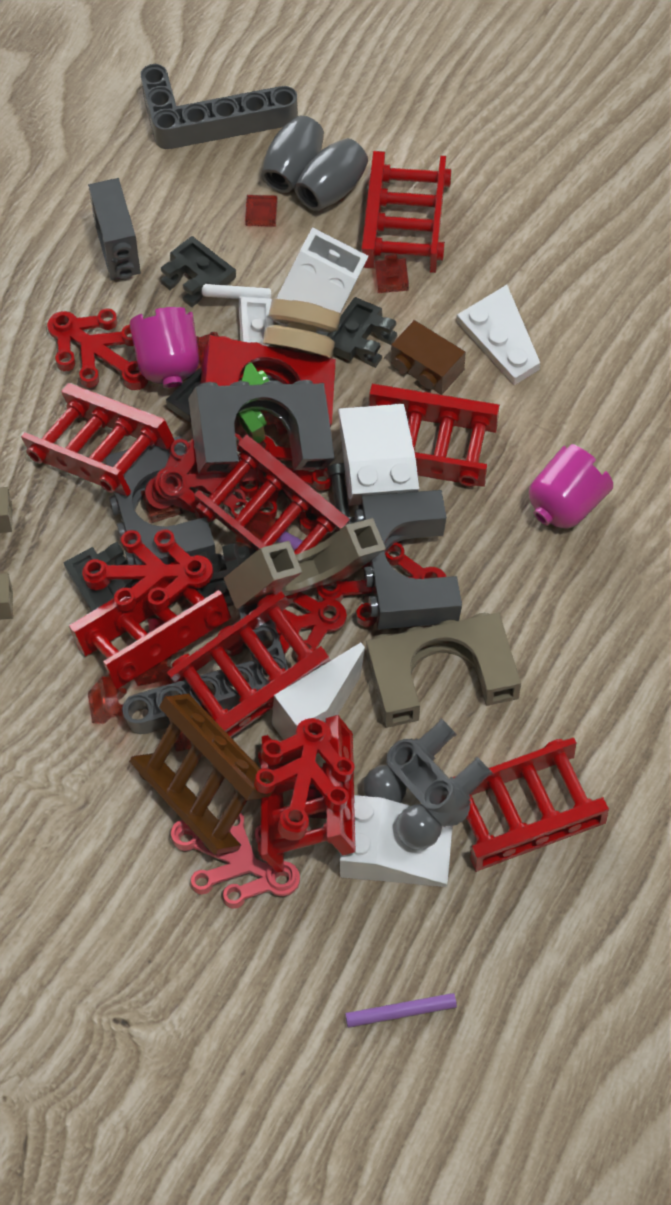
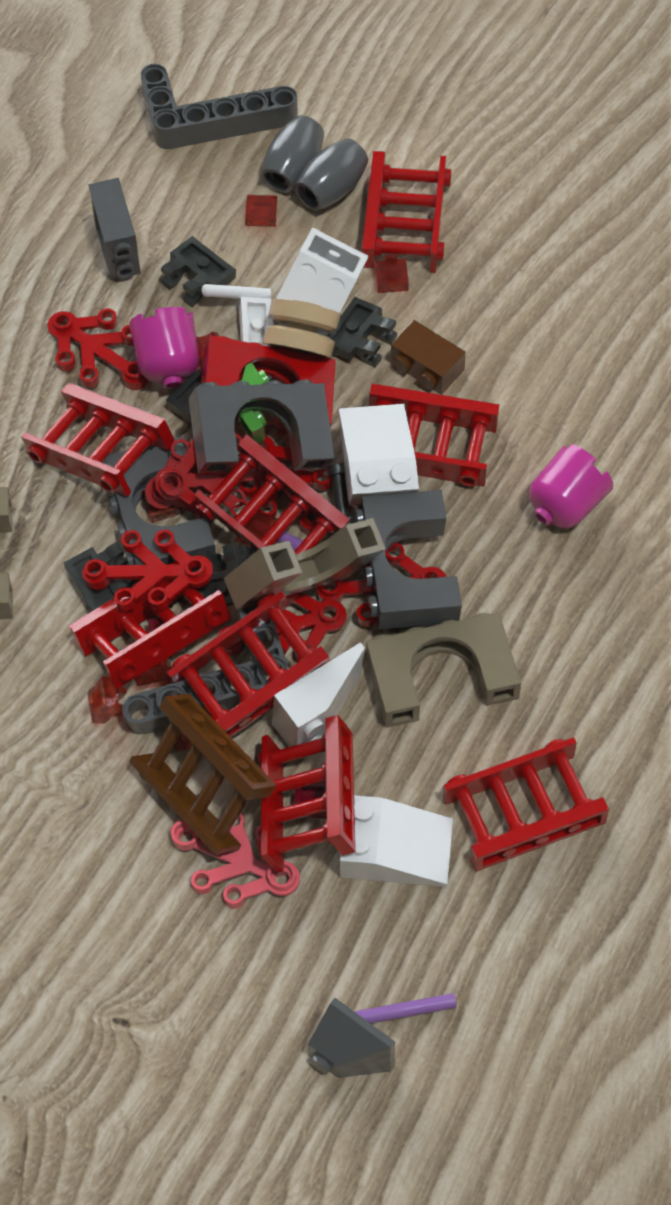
(305, 771): red plant -> none
(349, 1044): none -> dark grey slope
(442, 798): dark grey piece -> none
(501, 334): white wing -> none

